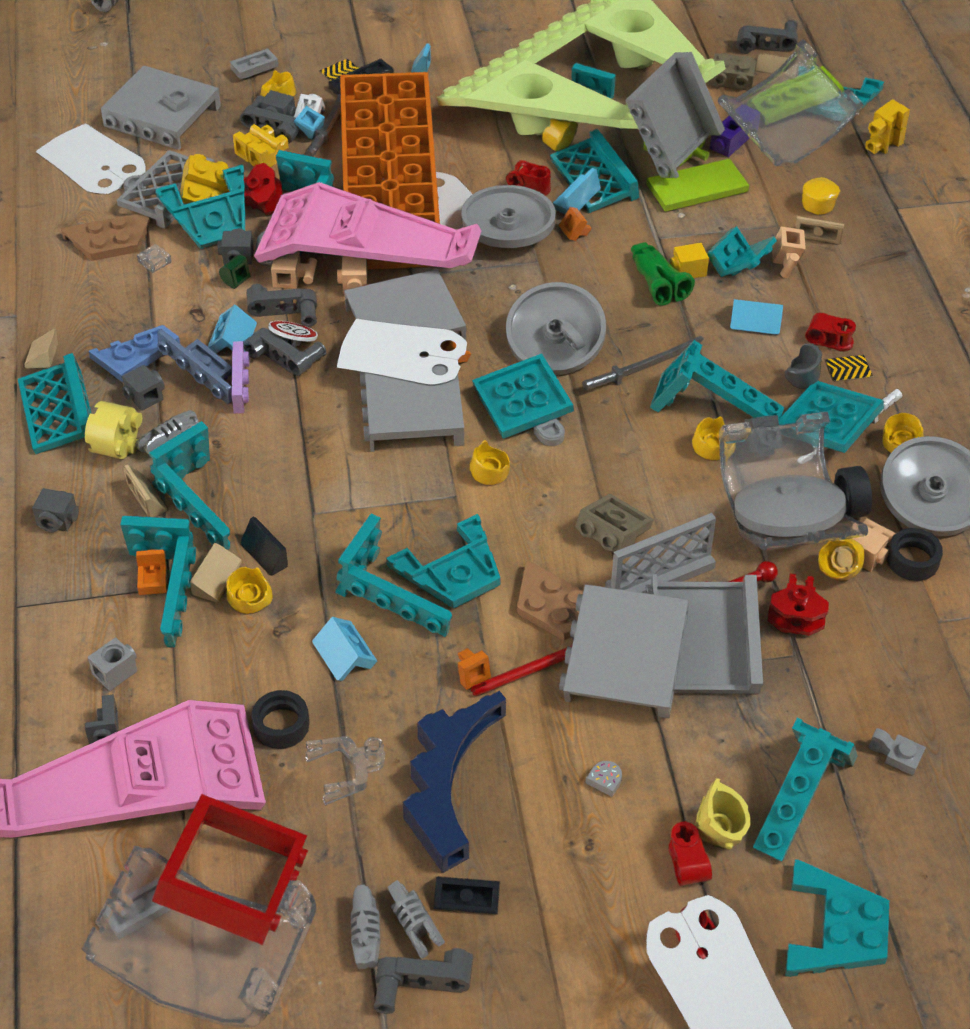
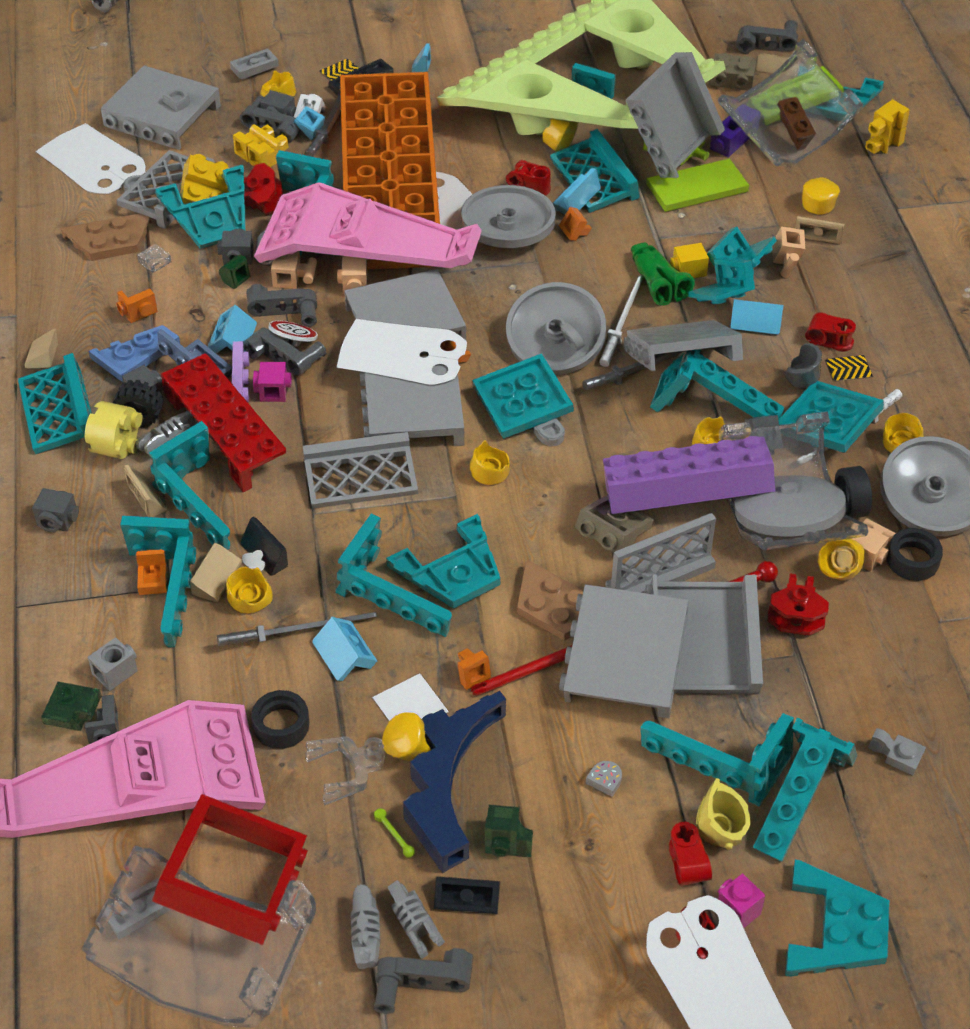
(71, 706): none -> clear green brick
(137, 306): none -> orange bracket
(143, 394): none -> black tyre
(226, 413): none -> red bracket
(254, 560): none -> white sticker
(259, 632): none -> flat silver sword
(272, 381): none -> dark pink brick
(357, 453): none -> light grey fence
(381, 816): none -> lime hinge
(405, 736): none -> yellow hair
(409, 696): none -> white sticker
(506, 834): none -> clear green brick
(614, 336): none -> white sword
(646, 342): none -> light grey panel
(689, 474): none -> medium lavender brick
(733, 280): none -> teal bracket
(742, 898): none -> dark pink brick
(753, 777): none -> teal bracket
(796, 122): none -> reddish brown bracket

